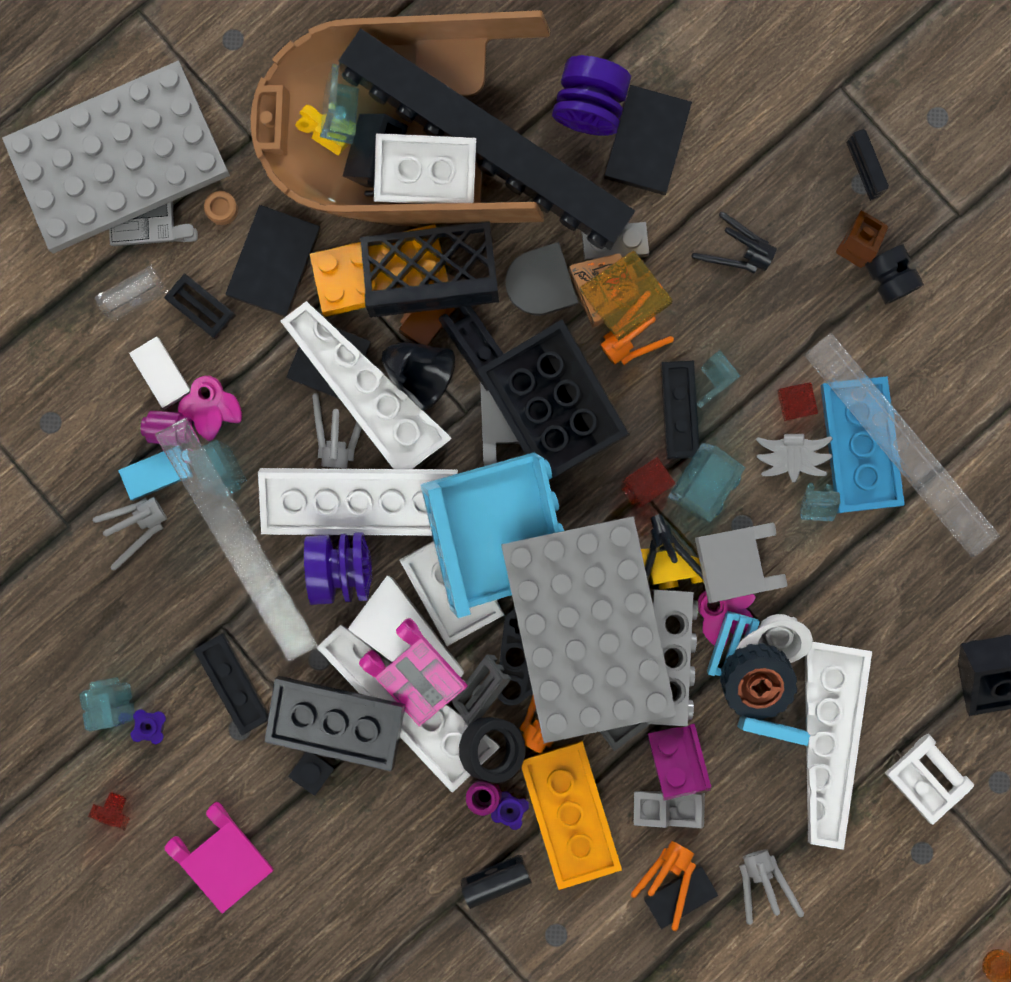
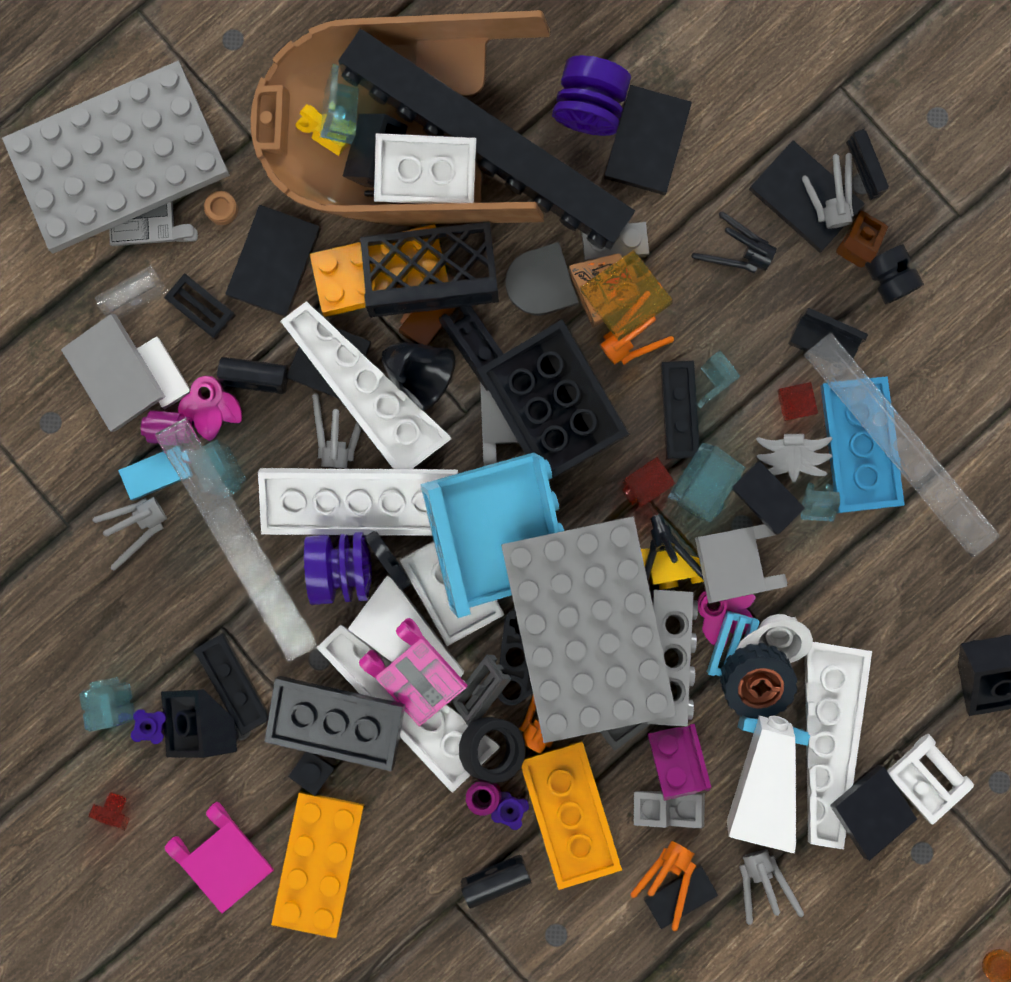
(113, 372): none -> light grey tile
(196, 725): none -> black slope
(252, 375): none -> black brick
(317, 864): none -> light orange plate
(388, 560): none -> black tile
(766, 790): none -> white slope
(767, 497): none -> black panel
(786, 195): none -> black tile
(815, 326): none -> black panel
(837, 210): none -> light grey plant
(873, 812): none -> black tile

